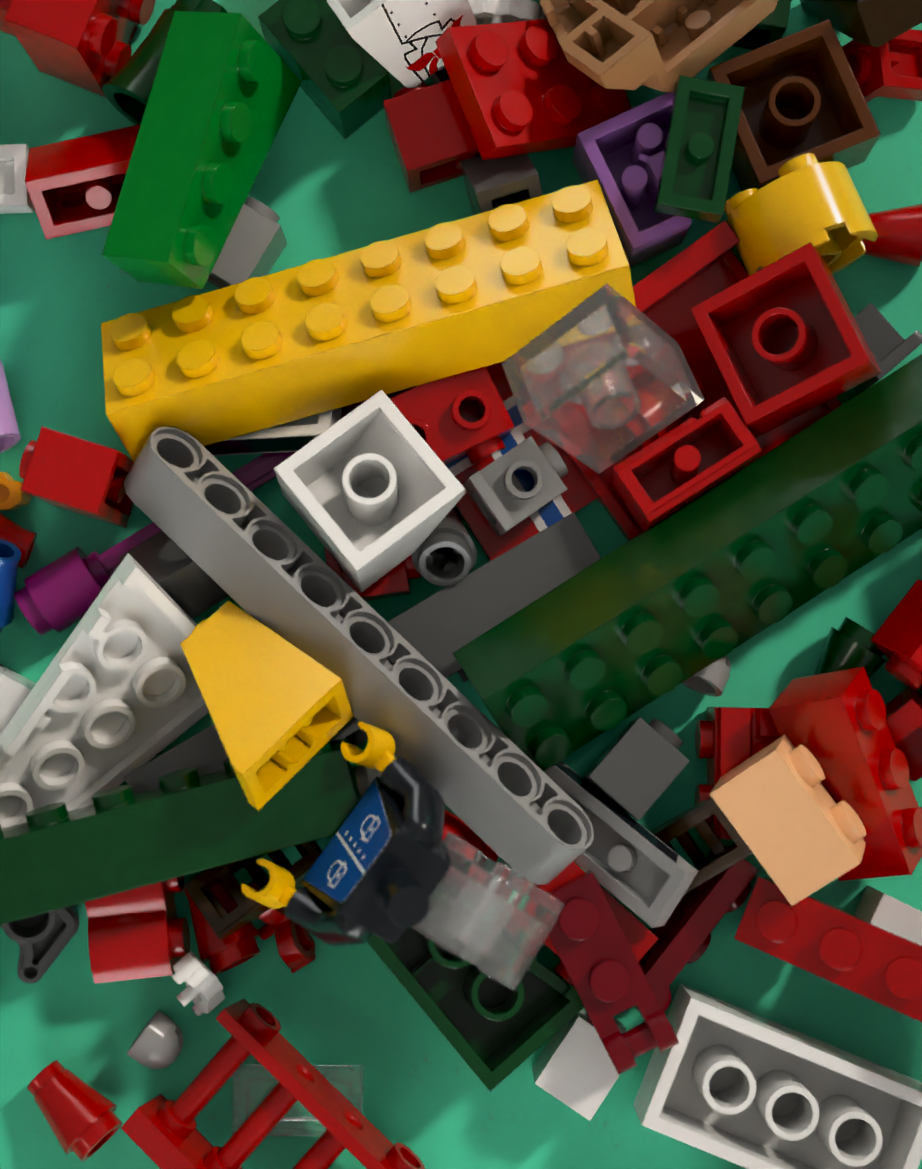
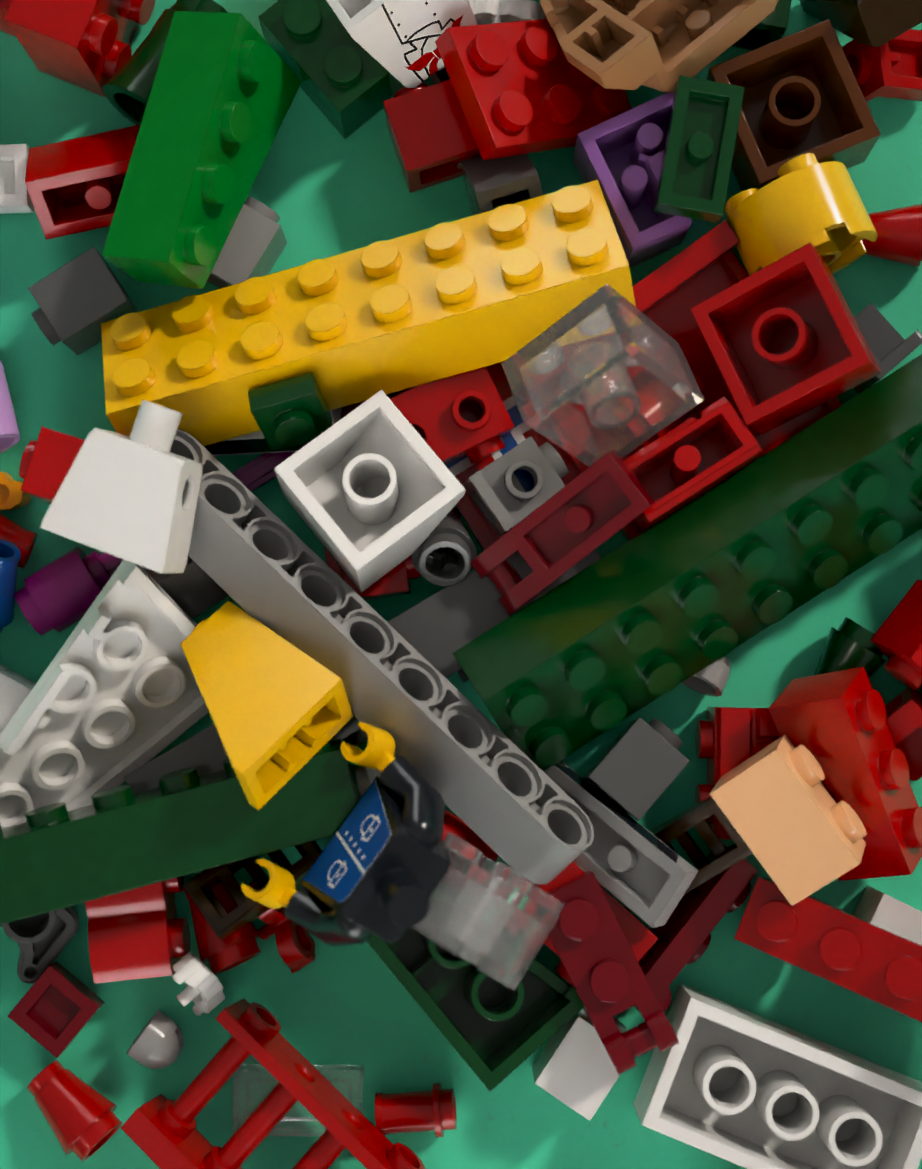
(56, 1009): none -> dark red plate
(78, 300): none -> dark grey brick
(131, 494): none -> white torso
(290, 411): none -> dark green plate
(416, 1111): none -> red pin
(564, 530): none -> dark red plate

